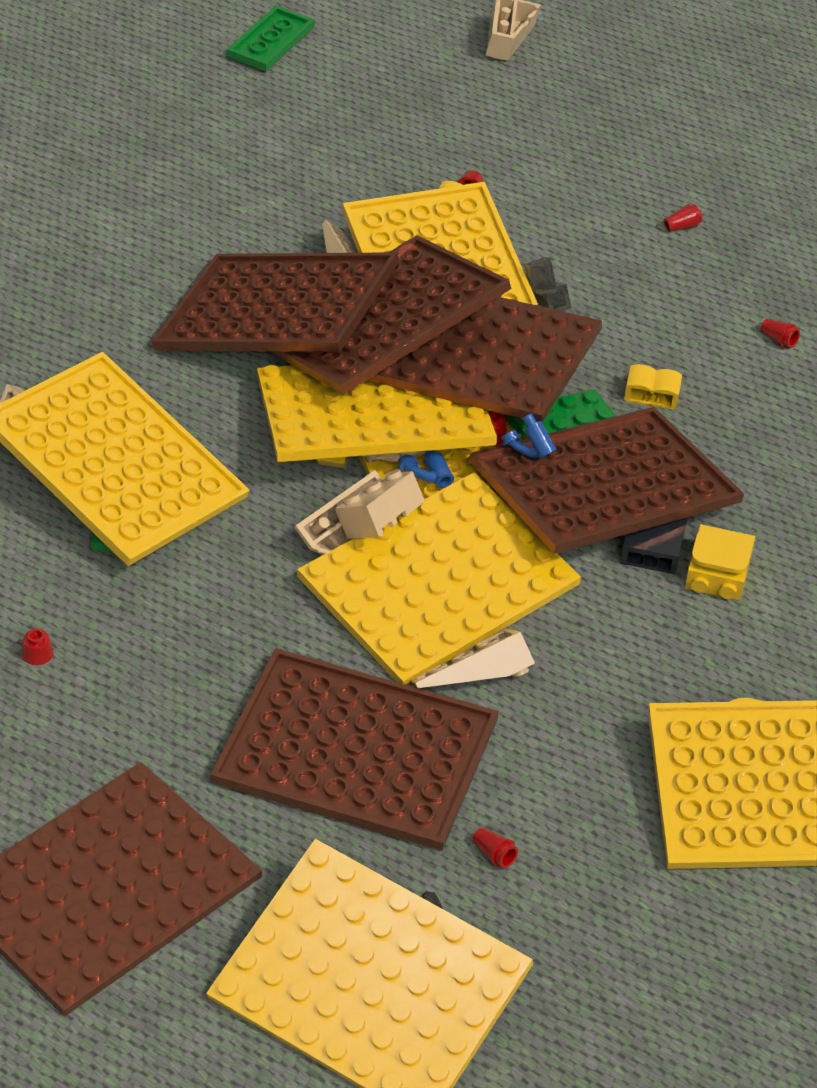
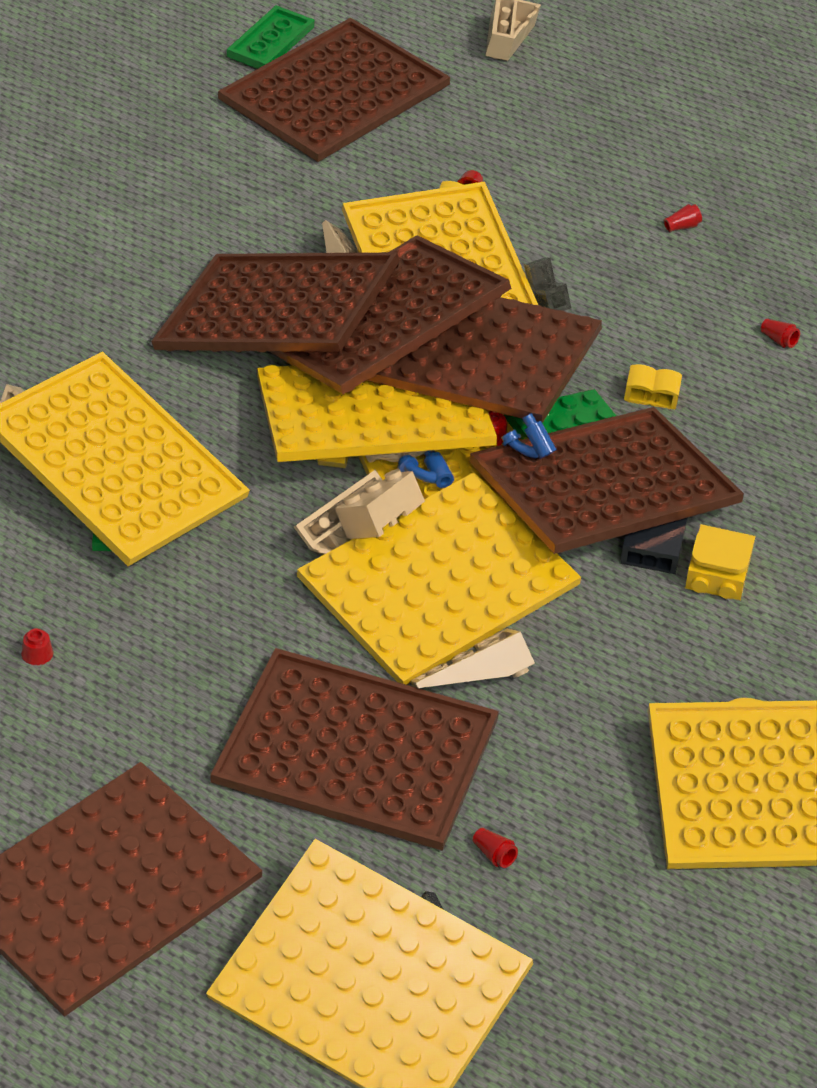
(334, 89): none -> copper plate

